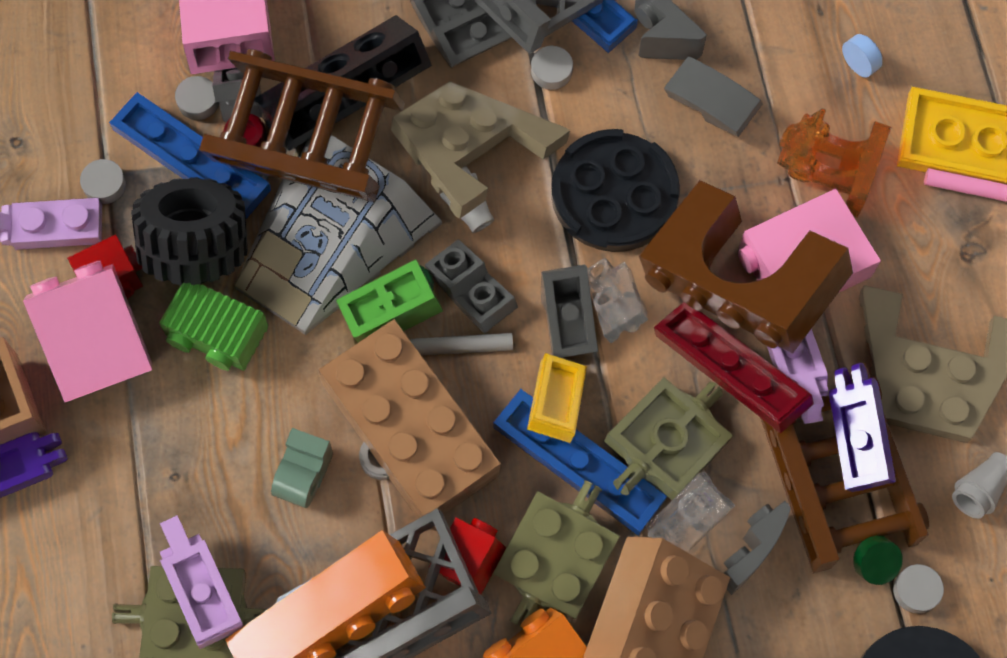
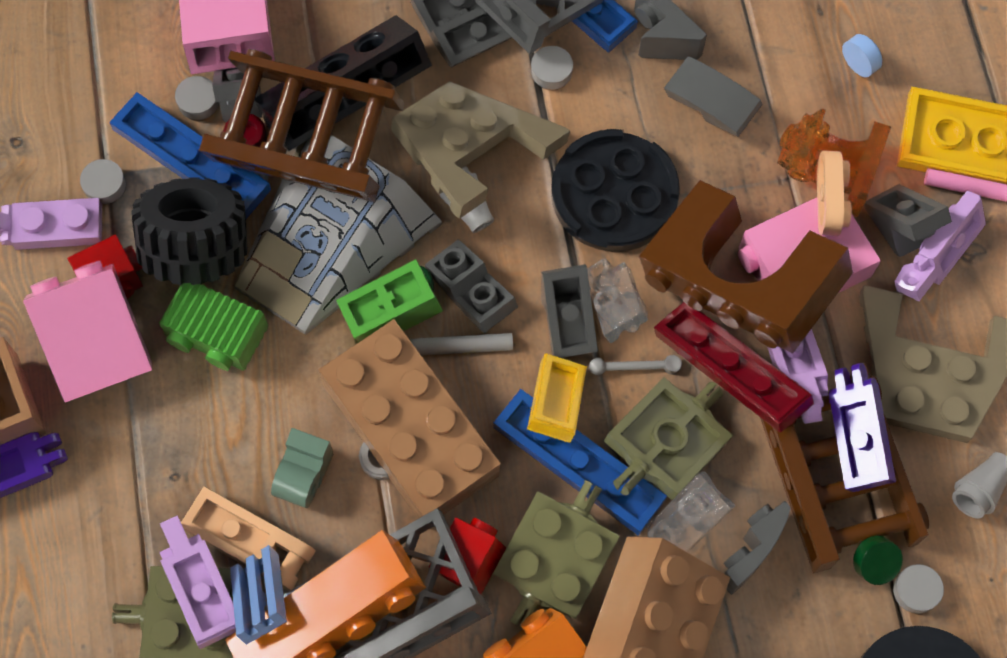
(243, 534): none -> light nougat plate
(250, 599): none -> medium blue tile
(671, 365): none -> light grey hinge
(832, 177): none -> light nougat plate
(906, 217): none -> dark grey slope
(943, 249): none -> lavender hinge

